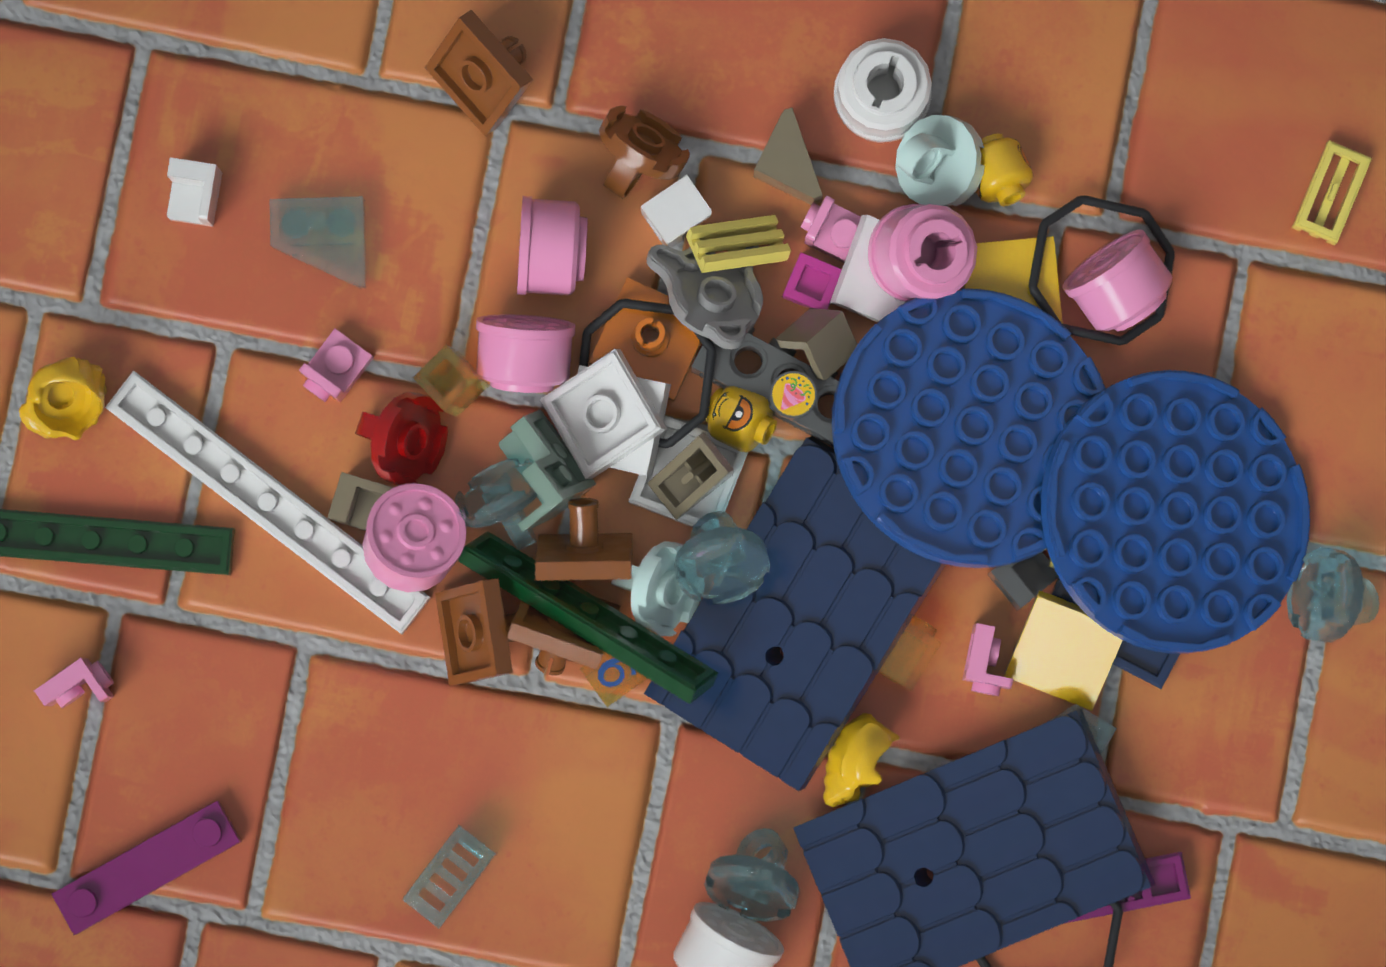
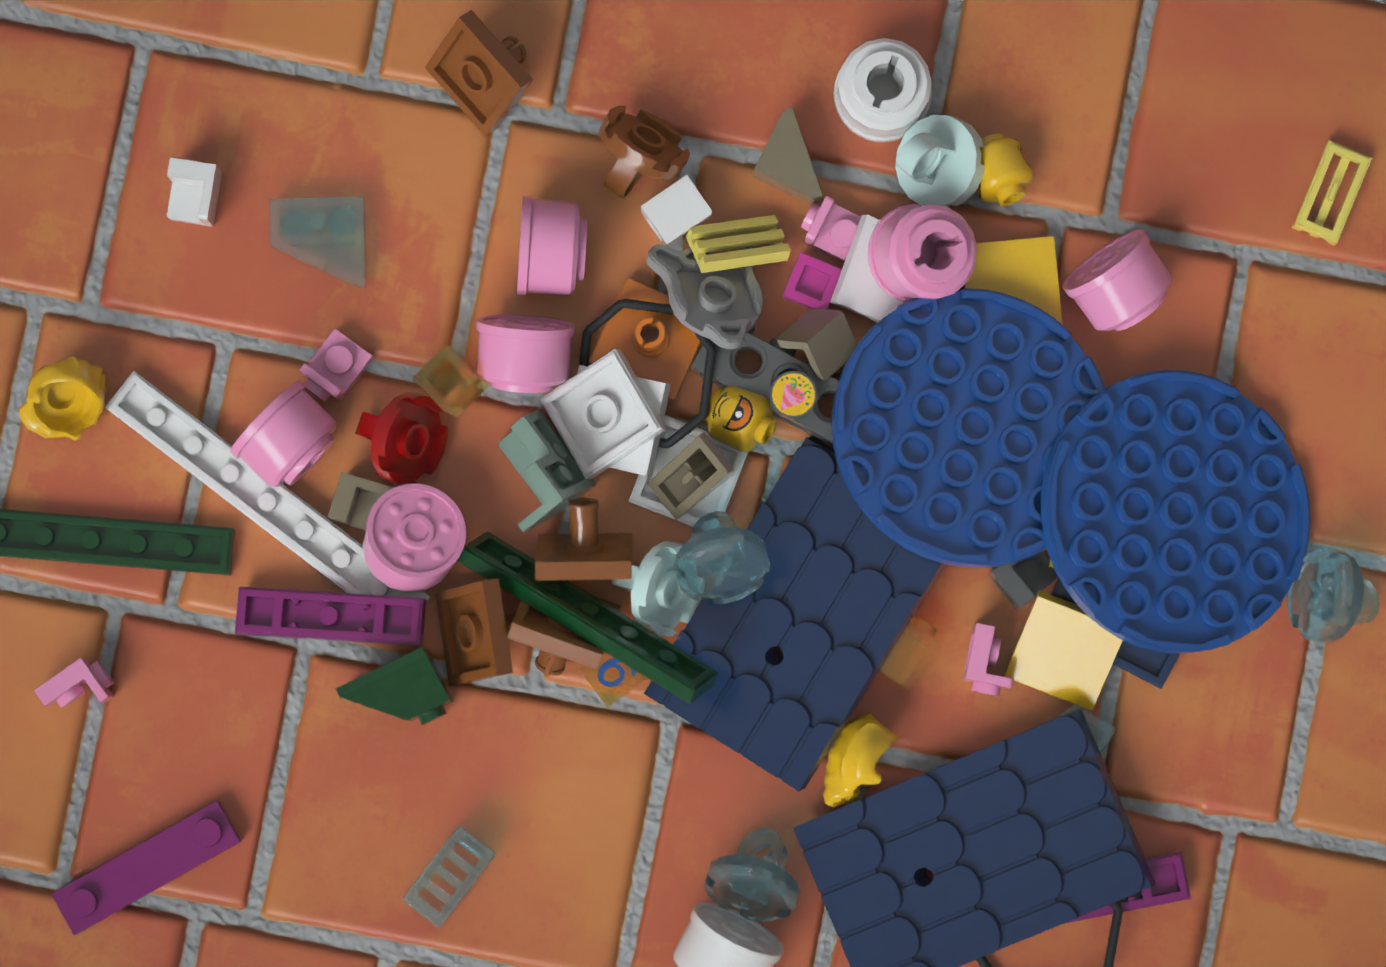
(286, 437): none -> bright pink wheel
(330, 616): none -> magenta plate
(403, 688): none -> dark green slope
(499, 496): clear light blue tile -> none
(1038, 256): black piece -> none

